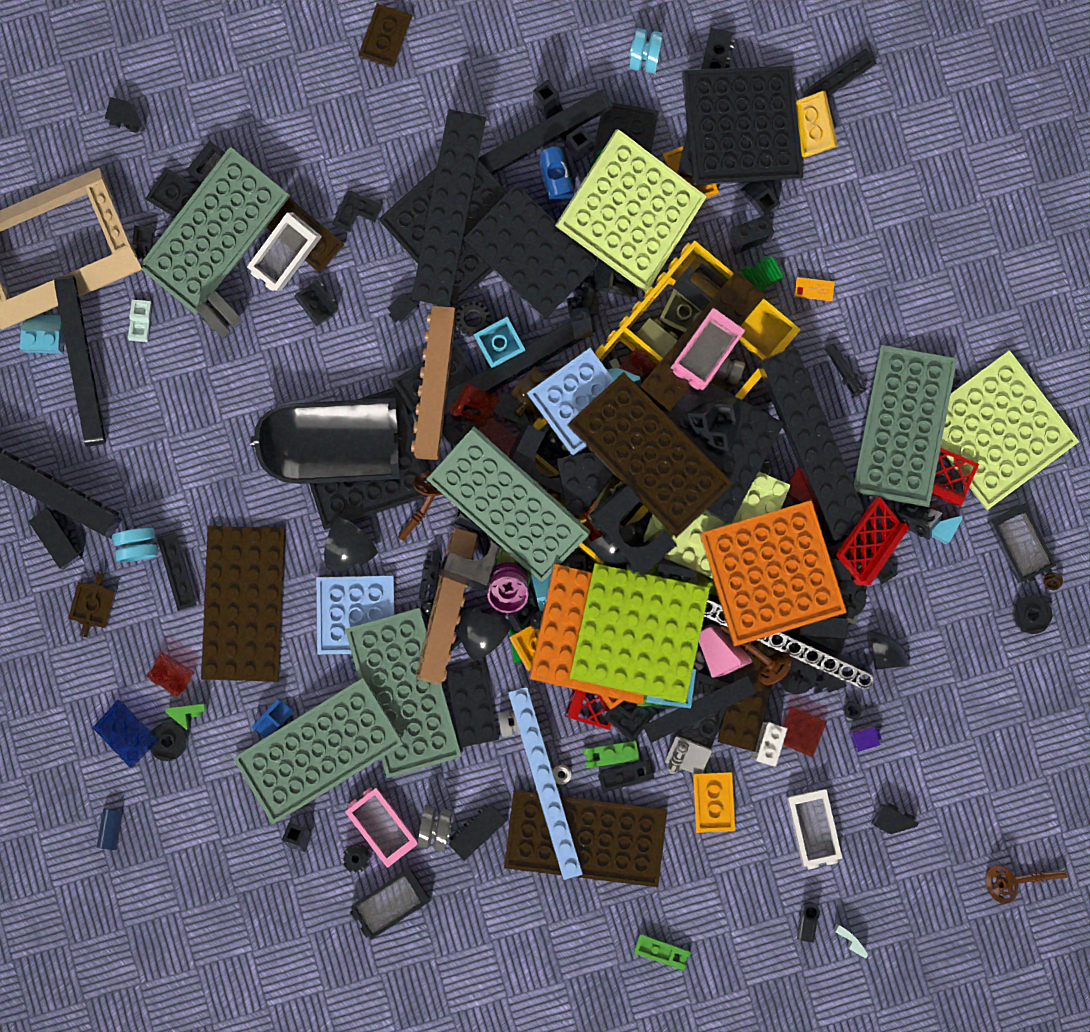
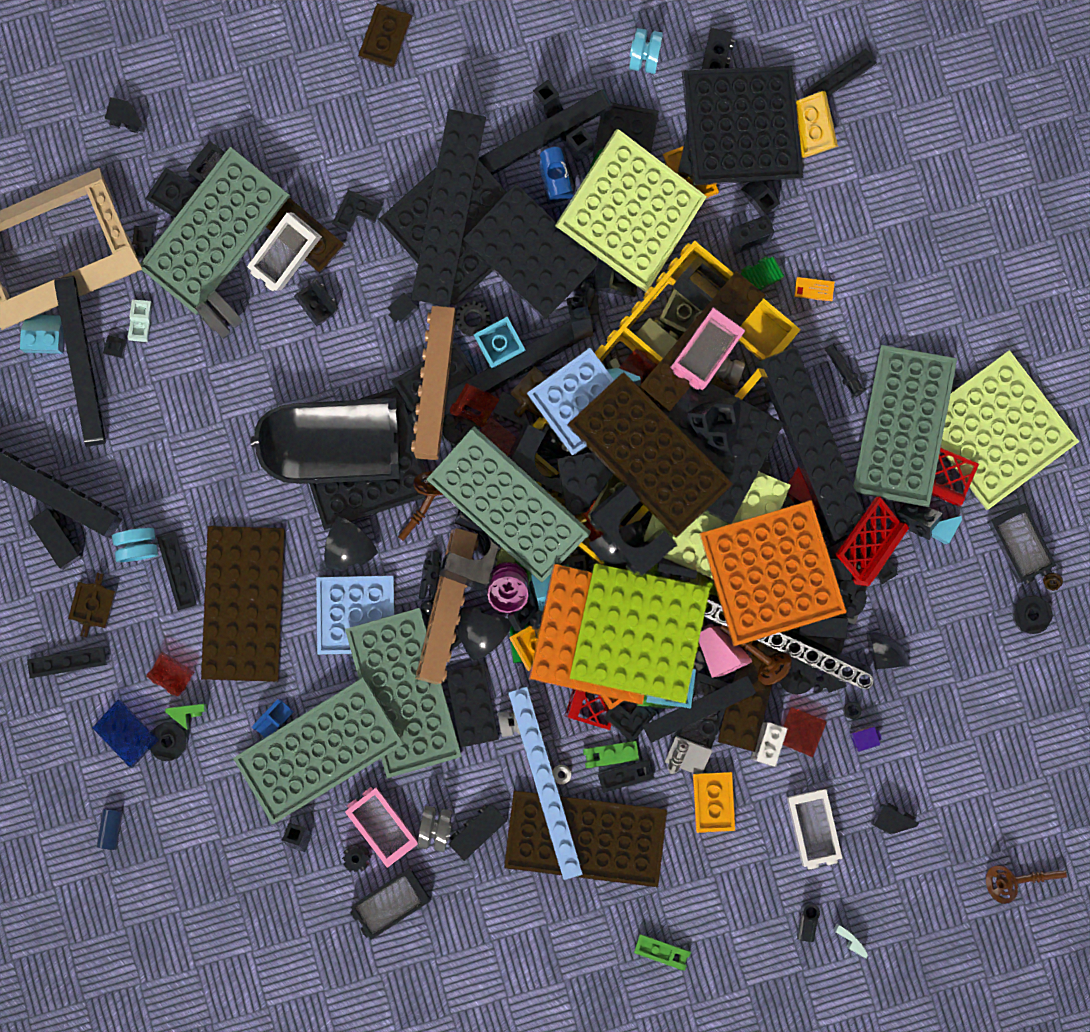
(66, 662): none -> black plate
(115, 347): none -> black tile

